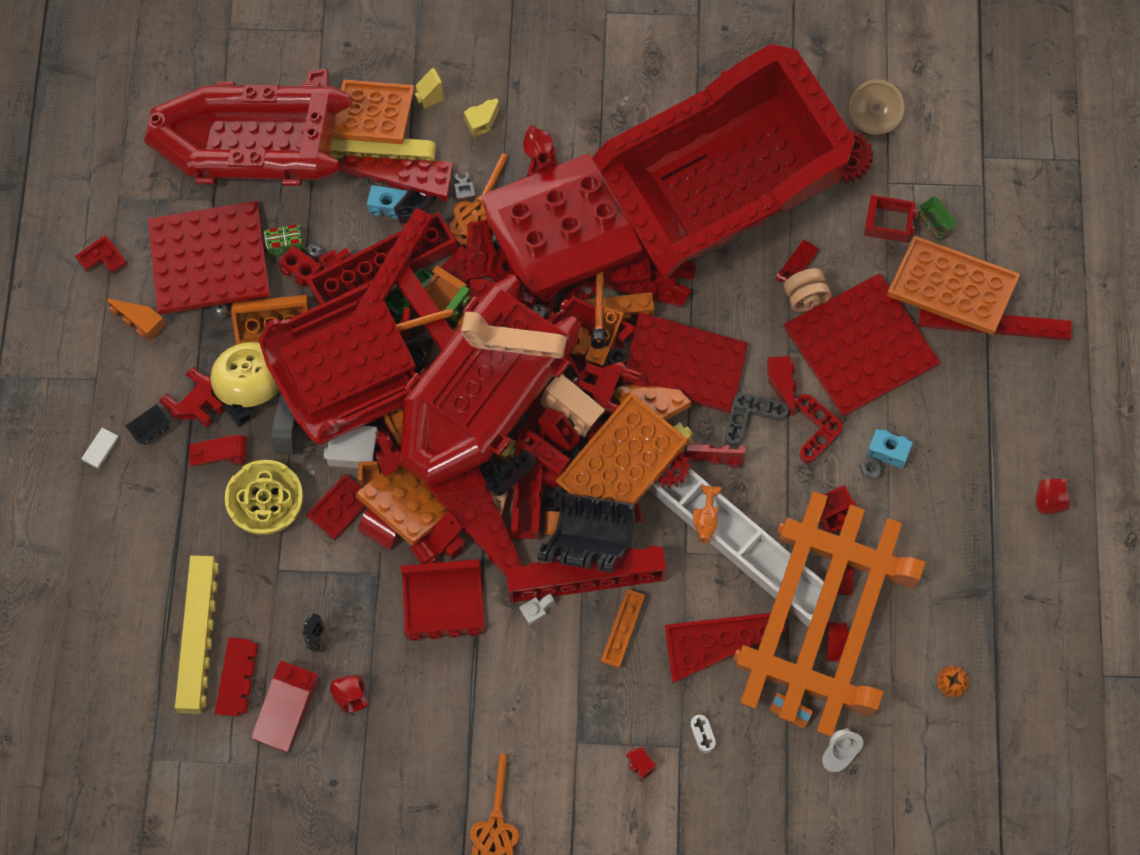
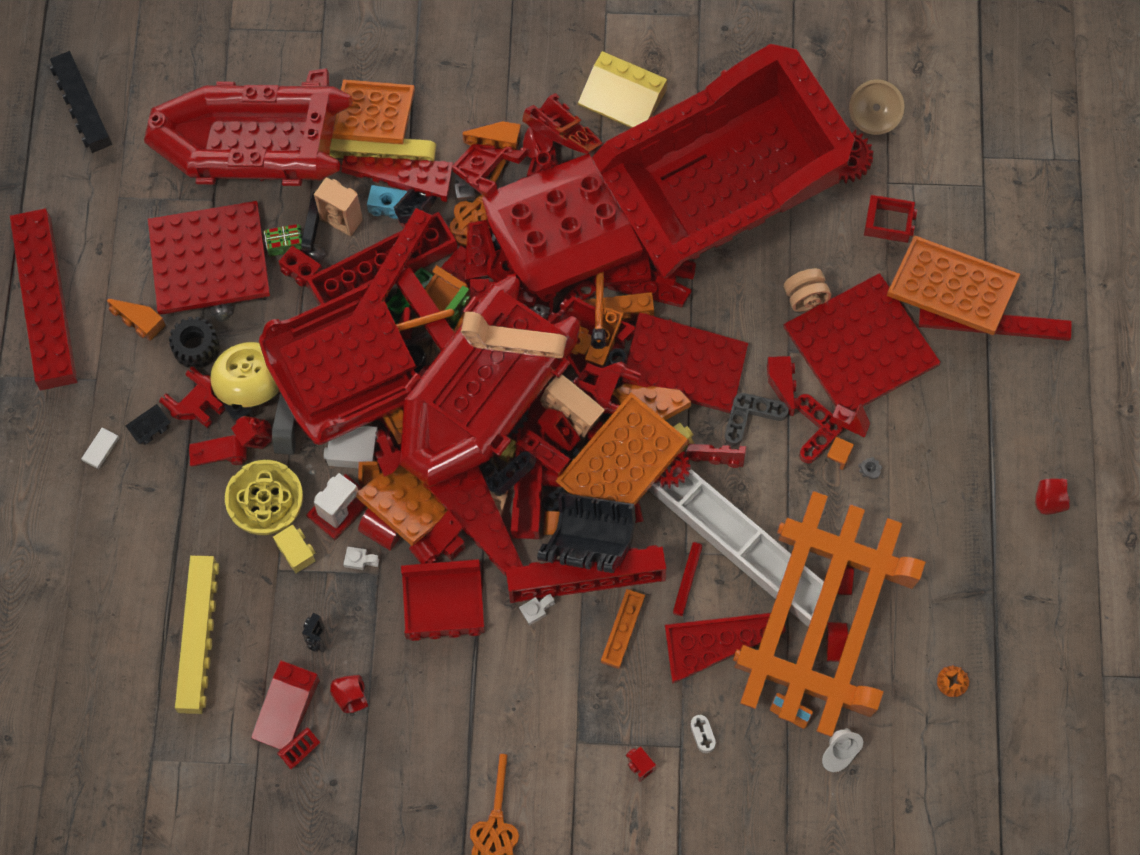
(43, 299): none -> red brick
(80, 101): none -> black brick
(99, 252): red plate -> none
(189, 329): none -> black tyre
(233, 681): red windscreen -> none
(252, 315): orange slope -> none
(253, 432): none -> red brick
(294, 548): none -> light yellow brick
(303, 753): none -> red slope
(310, 227): none -> black beam
(332, 257): red plate -> none
(334, 499): none -> white brick
(338, 206): none -> light nougat brick
(357, 558): none -> white plate
(429, 89): light yellow slope -> none
(480, 162): none -> red wing
(481, 118): light yellow slope -> none
(496, 134): none -> orange slope
(561, 126): none -> red wedge
(622, 91): none -> light yellow slope
(687, 579): none -> red axle
(706, 519): orange animal -> none
(798, 261): red plate -> none
(835, 509): red brick -> none
(840, 451): none -> orange panel
(853, 421): none -> red slope
(894, 457): medium azure brick -> none
(941, 213): bright green piece -> none

